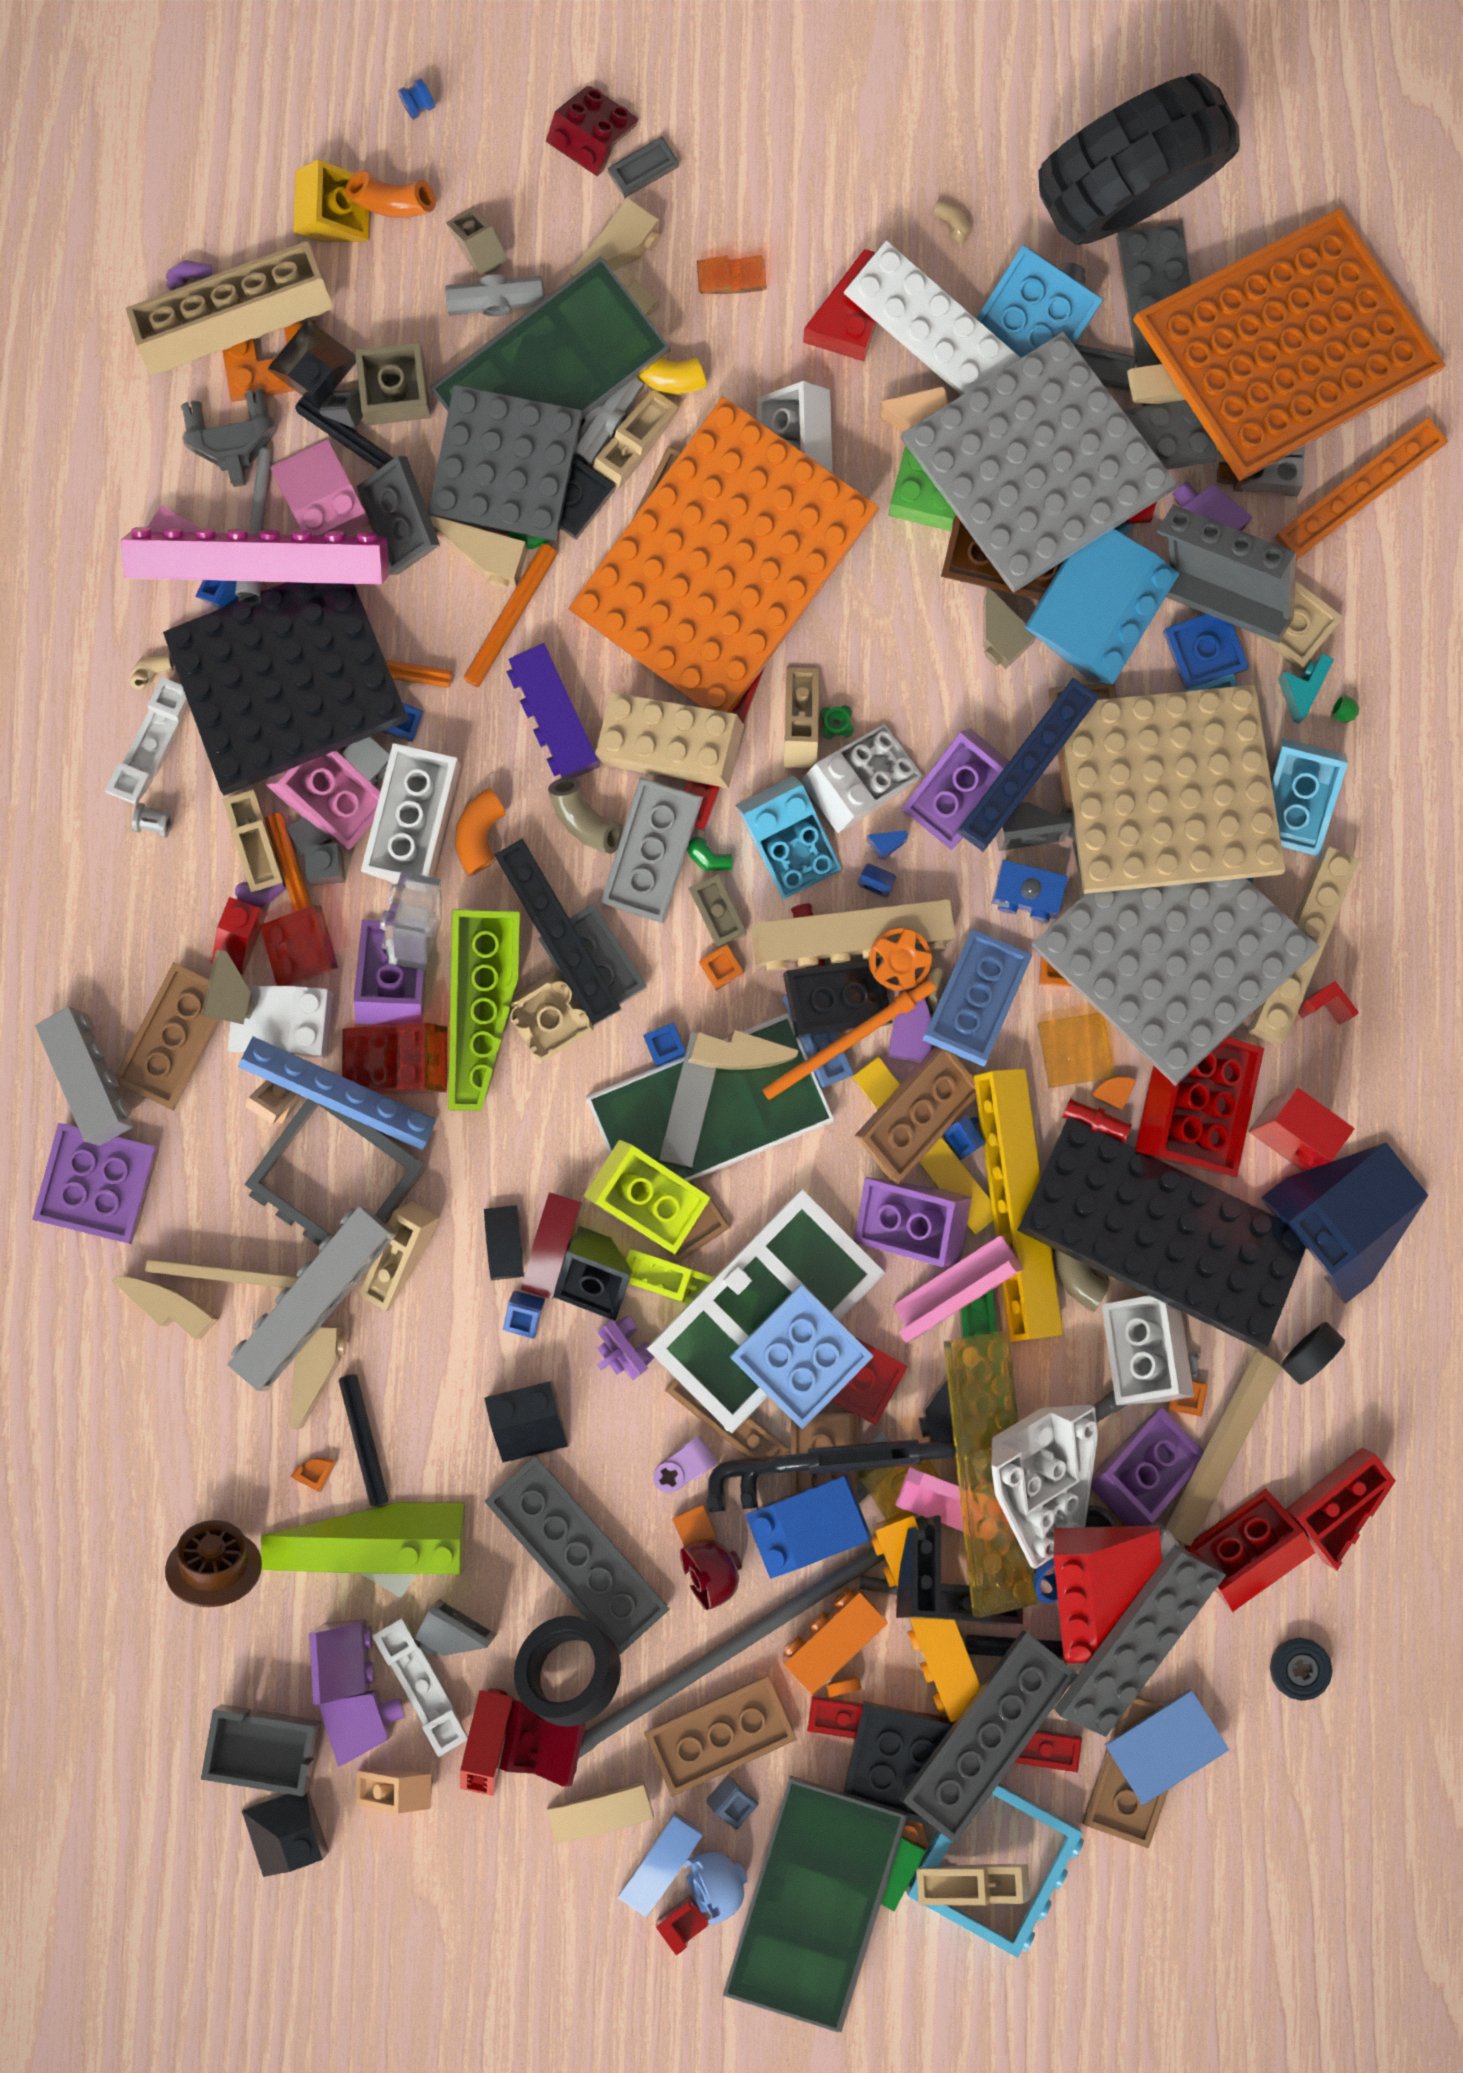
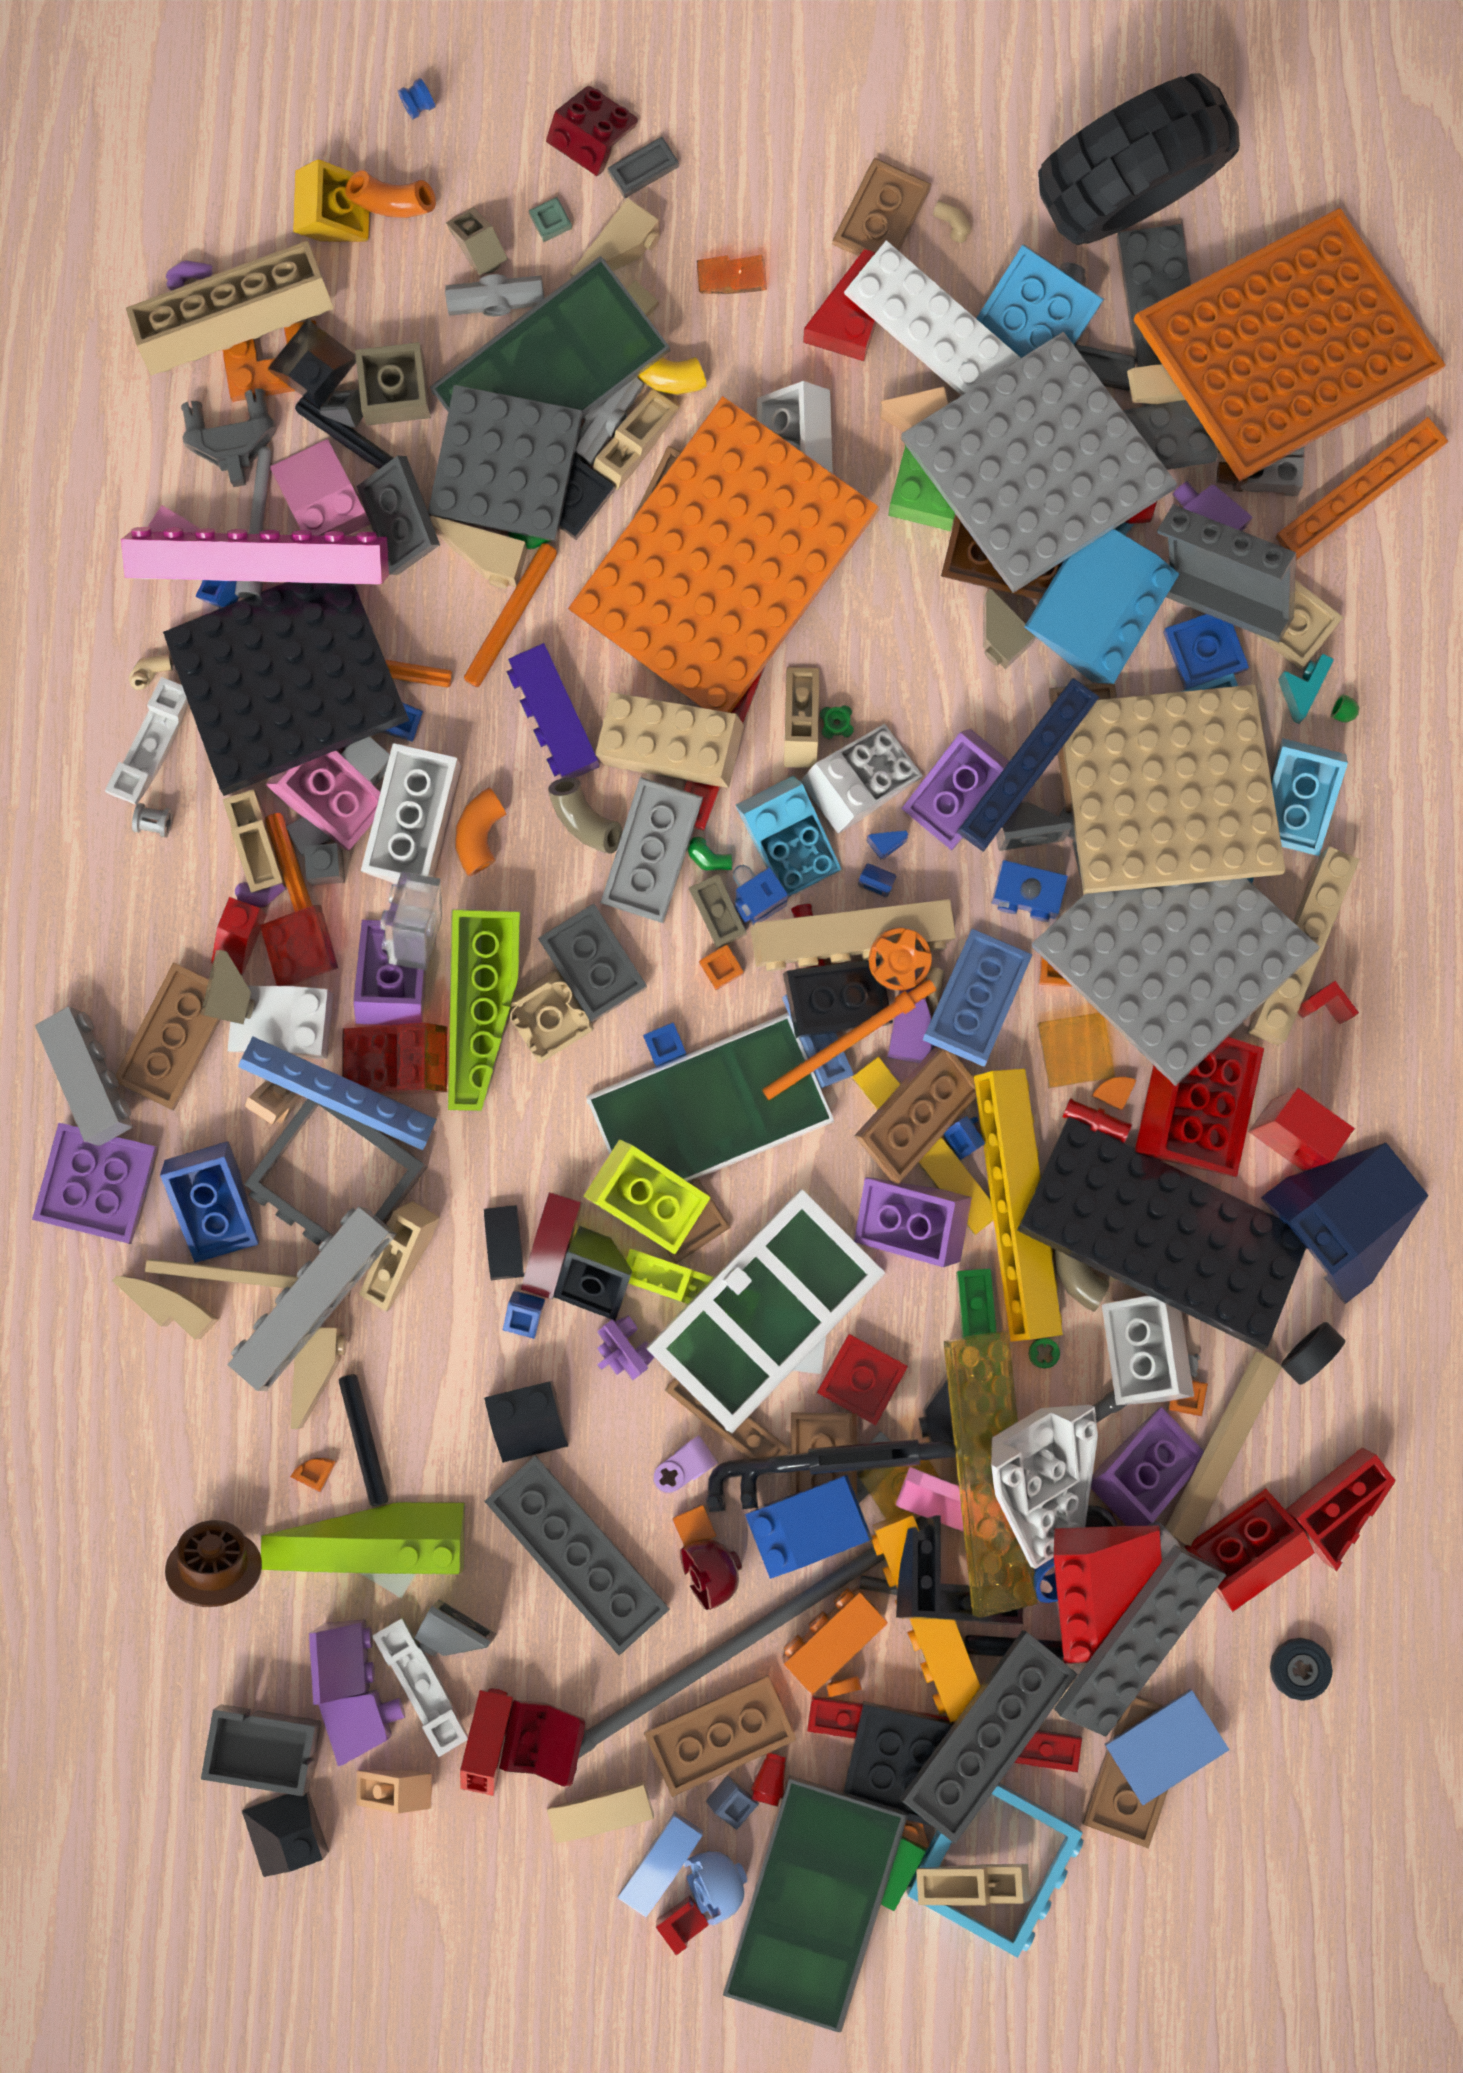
(209, 1201): none -> blue slope
(539, 1646): black tyre -> none
(550, 219): none -> sand green tile
(557, 932): black tile -> none
(688, 1112): light grey tile -> none
(739, 1053): tan slope -> none
(758, 895): none -> blue piece
(770, 1780): none -> red cone
(801, 1356): light blue plate -> none
(881, 209): none -> medium nougat tile
(957, 1288): bright pink panel -> none
(1054, 1353): none -> green bush

